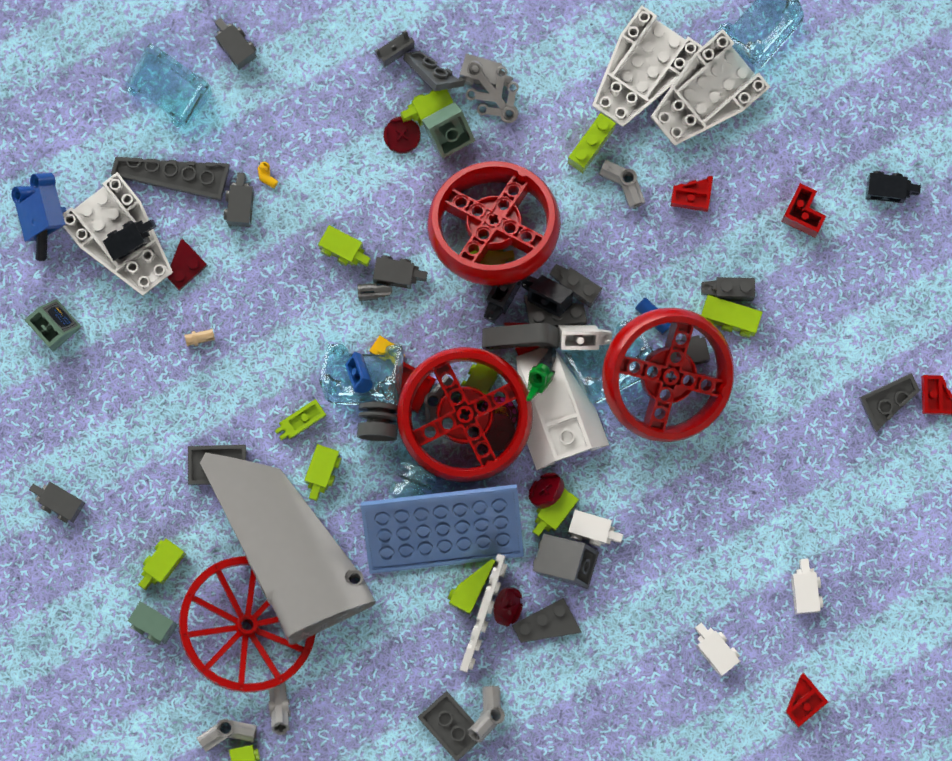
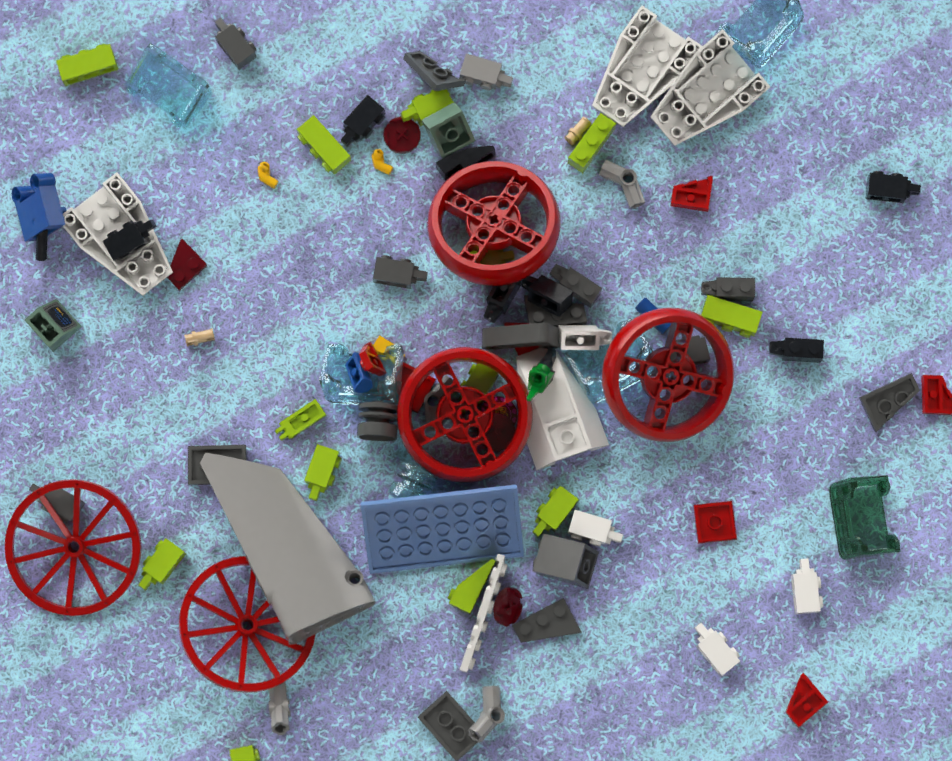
(32, 594): none -> red wheel
(87, 64): none -> lime brick
(152, 622): sand green brick -> none
(187, 177): dark grey wing -> none
(238, 731): light grey piece -> none
(240, 202): dark grey hinge -> none
(323, 145): none -> lime brick
(343, 247): lime hinge -> none
(362, 120): none -> black hinge
(370, 360): none -> red wing
(379, 163): none -> yellow arm
(379, 291): dark grey hinge -> none
(394, 49): dark grey hinge -> none
(453, 163): none -> black slope
(494, 94): light grey plant -> none
(546, 490): dark red tile -> none
(575, 133): none -> tan pin
(715, 522): none -> red tile
(798, 349): none -> black hinge
(800, 215): red brick -> none
(861, 517): none -> clear green windscreen

